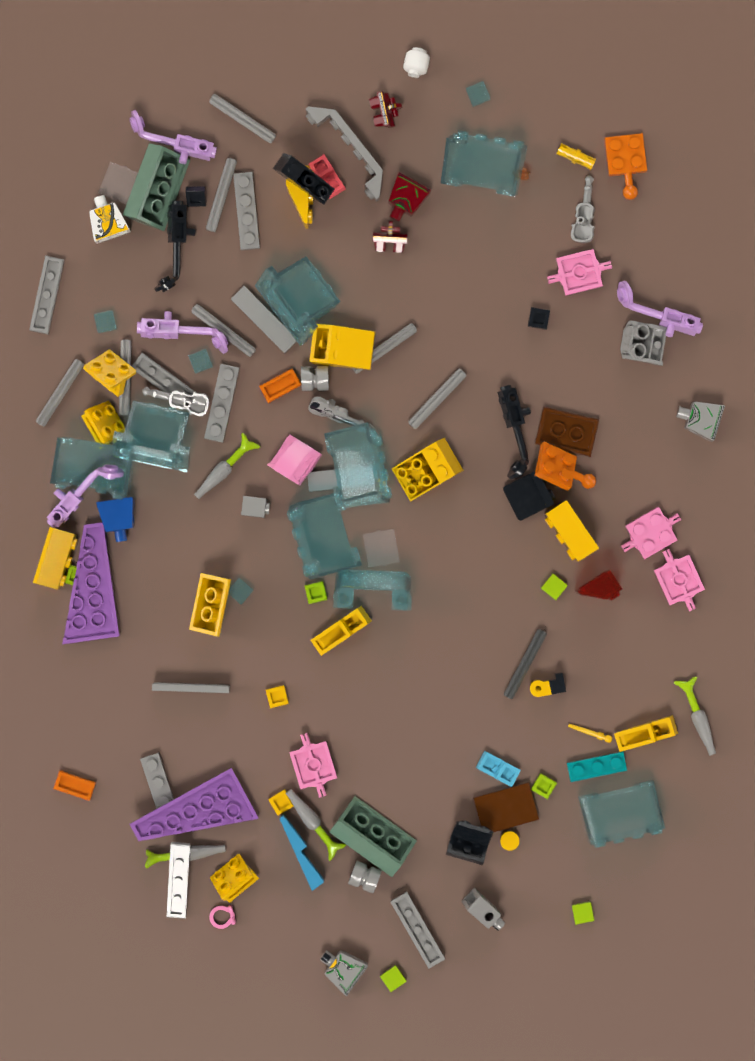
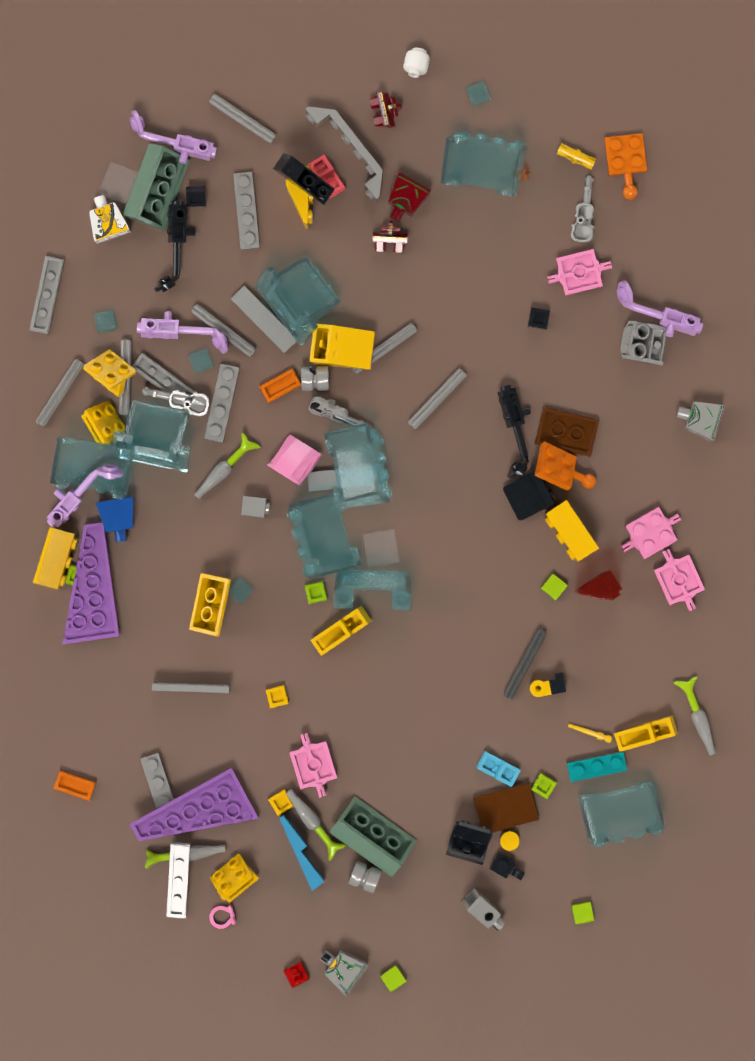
(221, 194): light grey axle -> none
(296, 974): none -> red tile
(417, 930): light grey plate -> none
(427, 469): yellow slope -> none
(504, 866): none -> black plate

